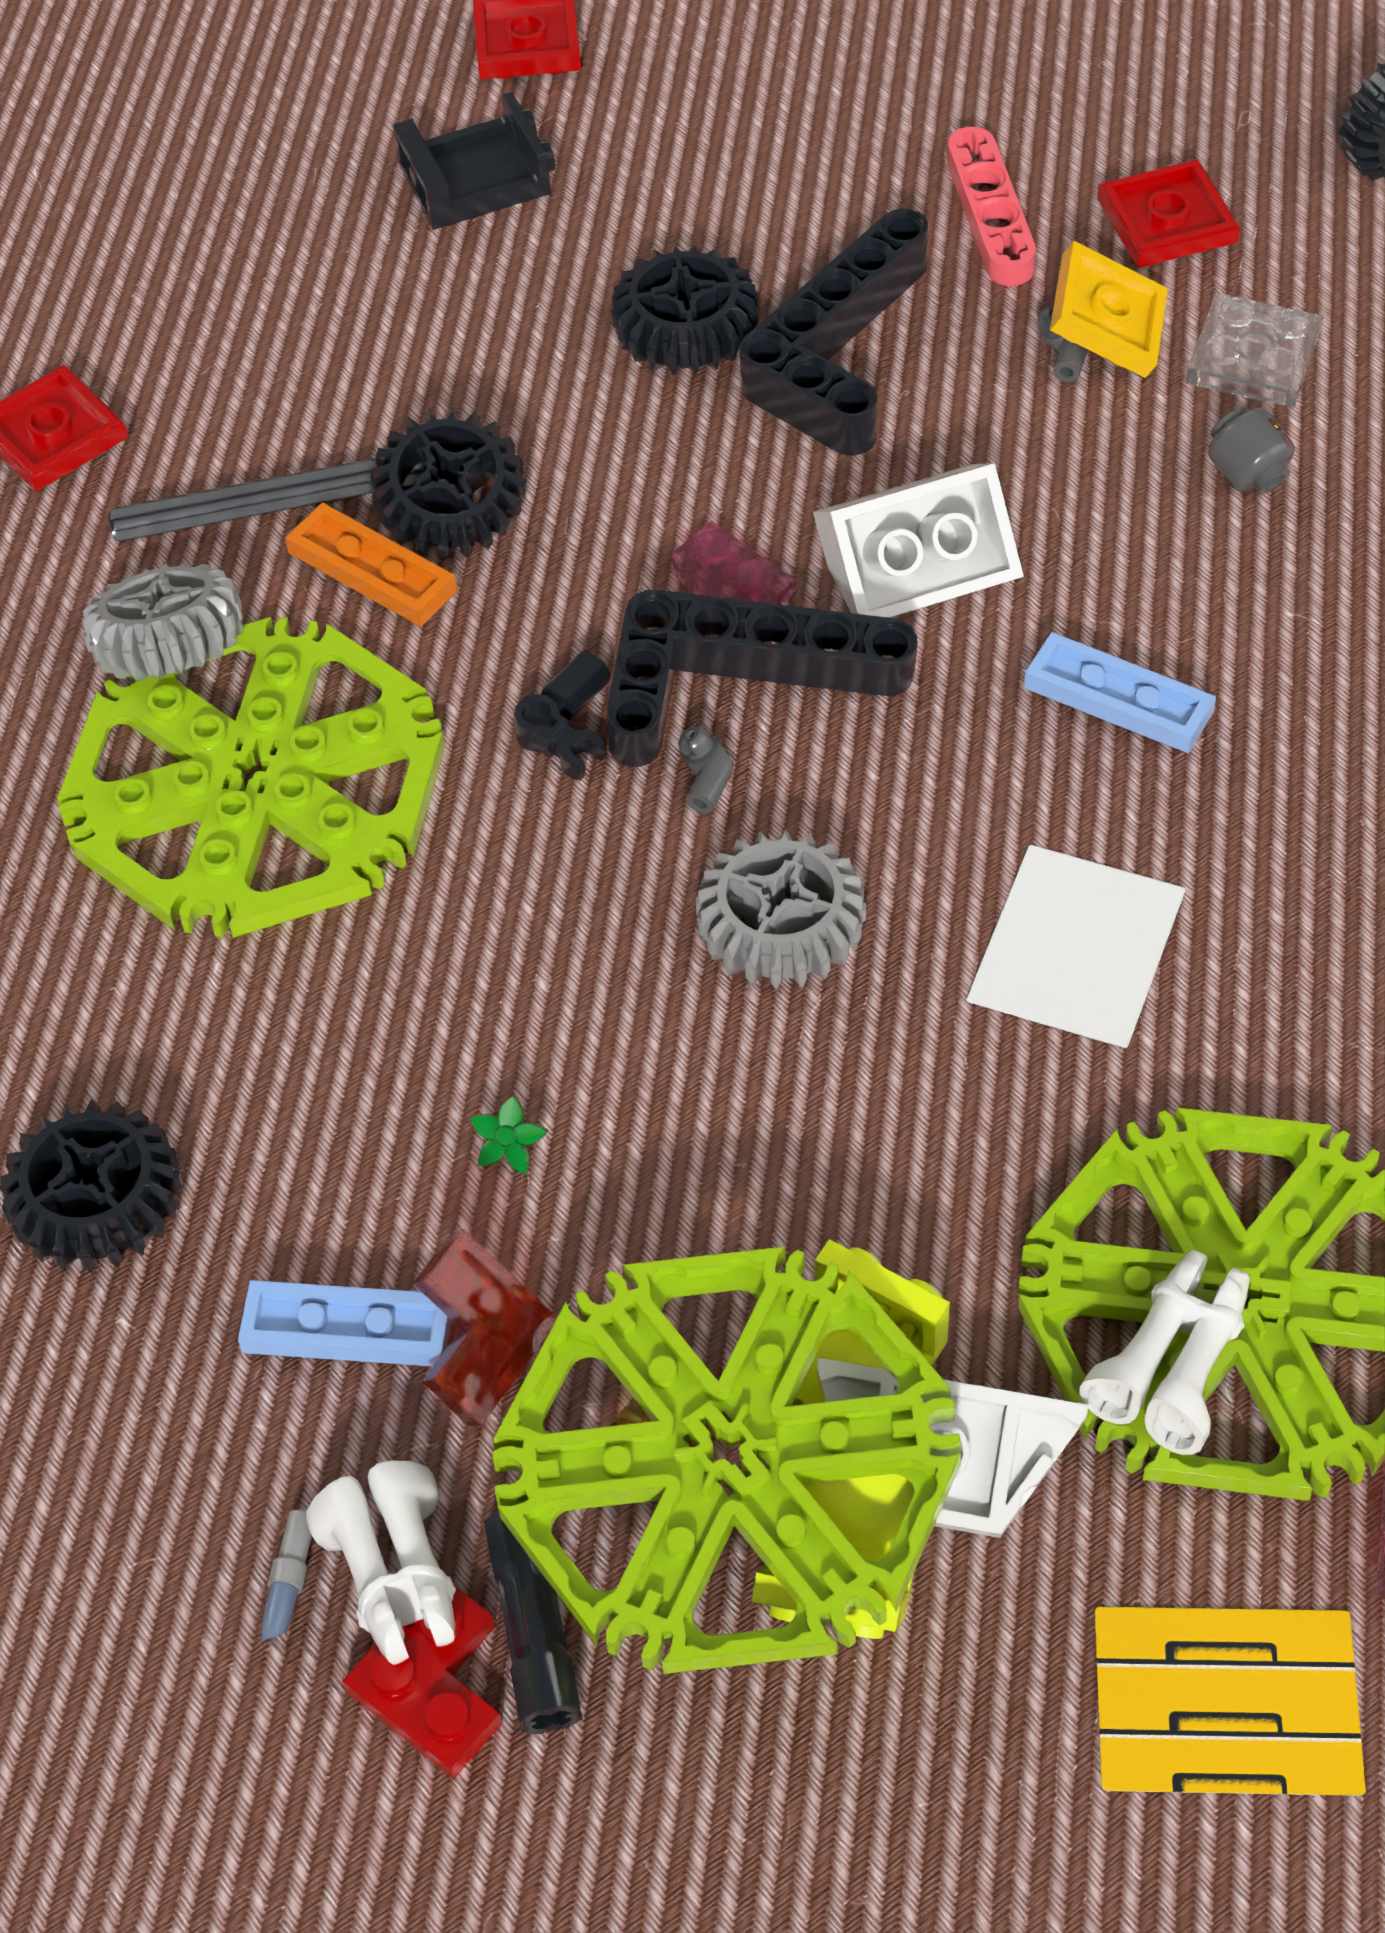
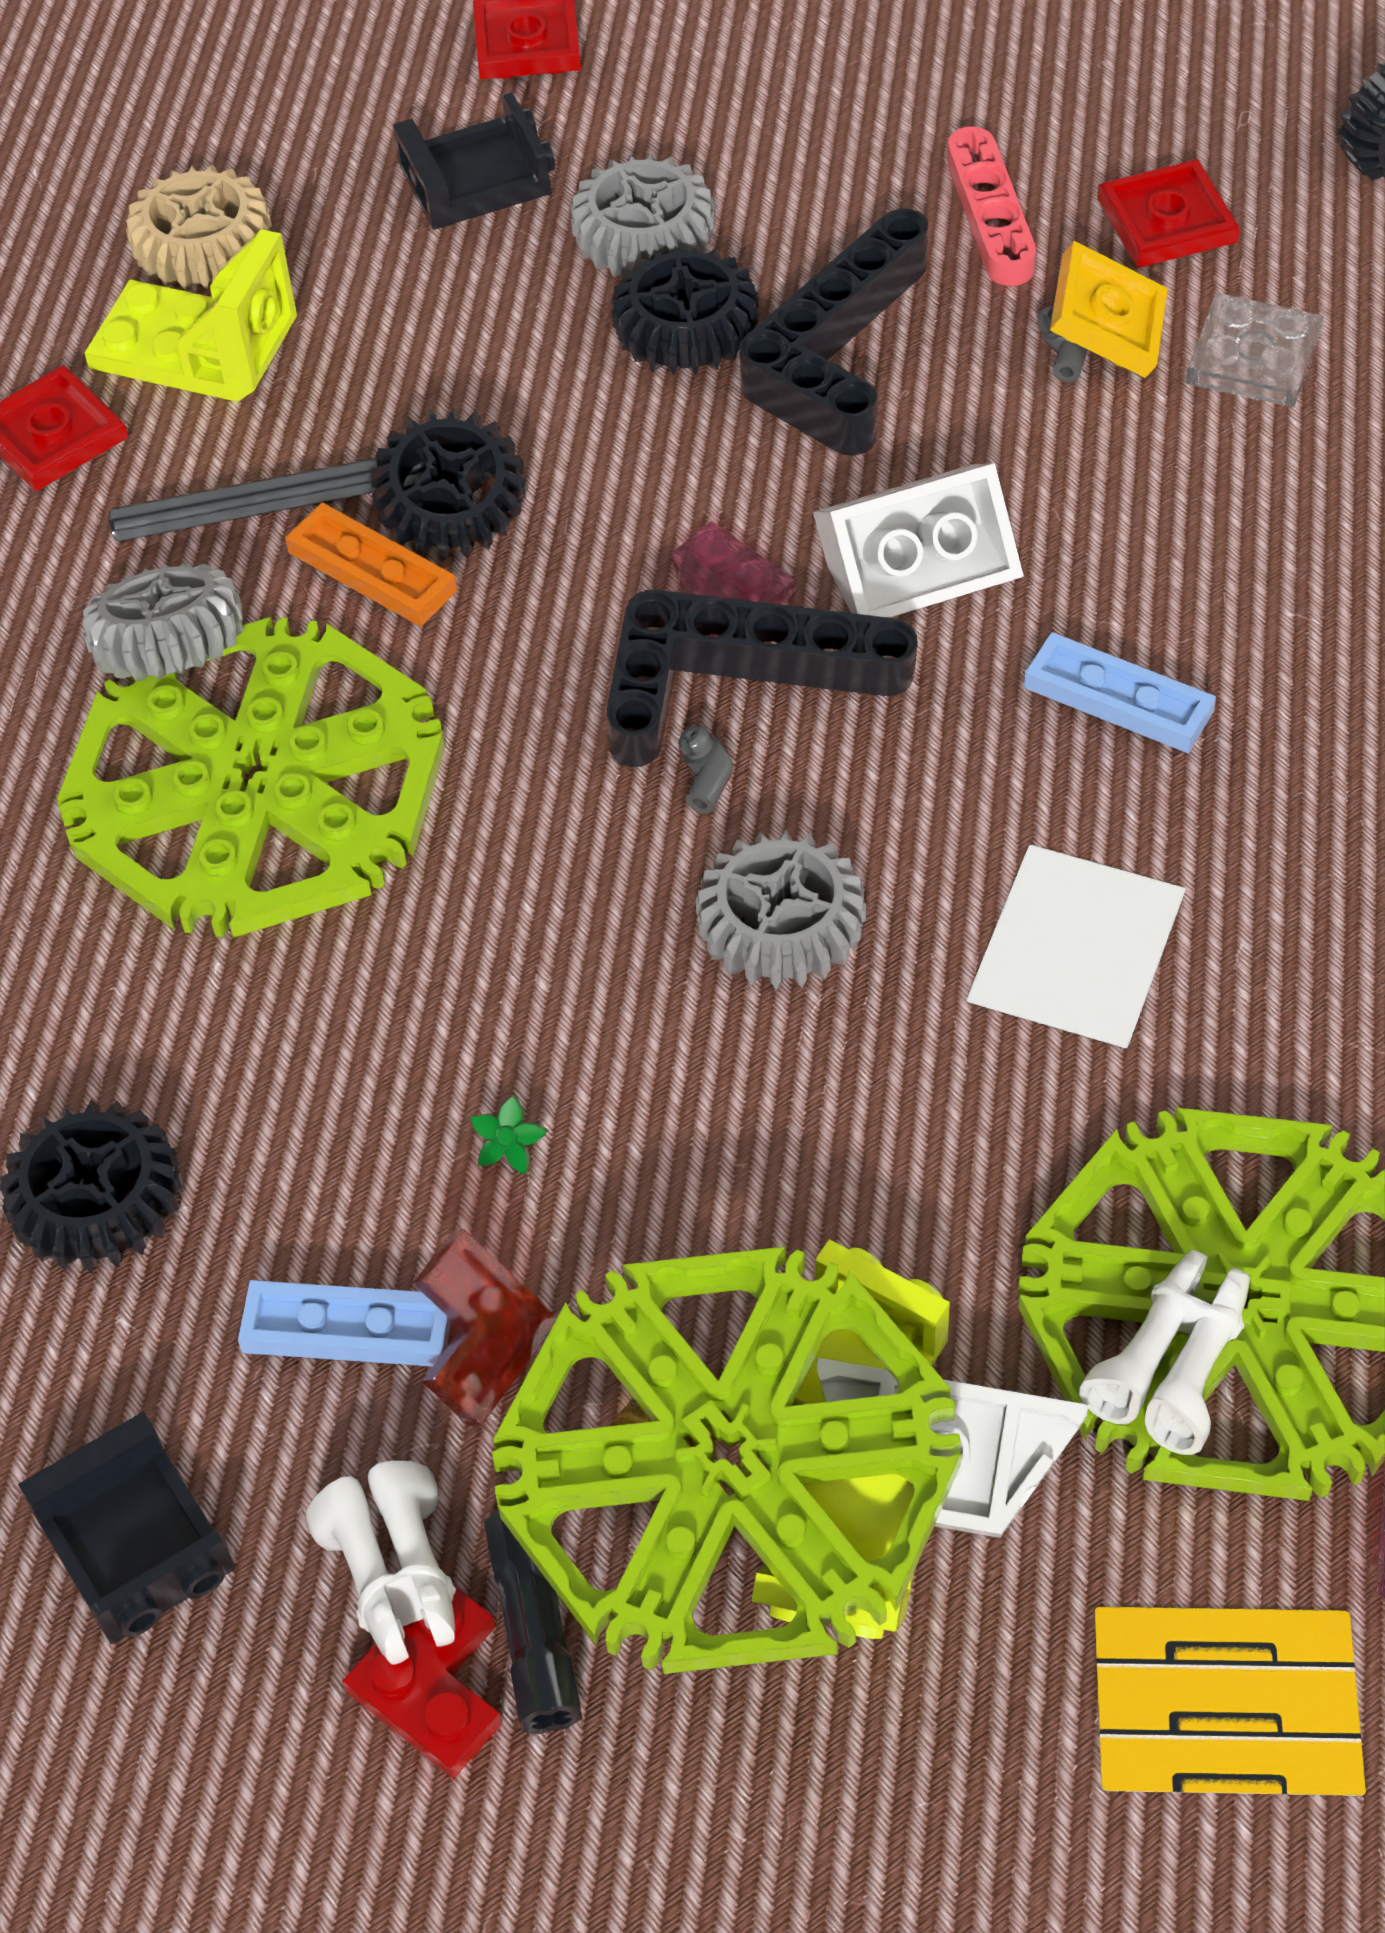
(127, 1529): none -> black panel
(194, 224): none -> tan gear
(199, 340): none -> neon yellow bracket
(287, 1575): piece -> none
(545, 722): black bar -> none
(640, 209): none -> light grey gear
(1251, 450): dark grey head -> none

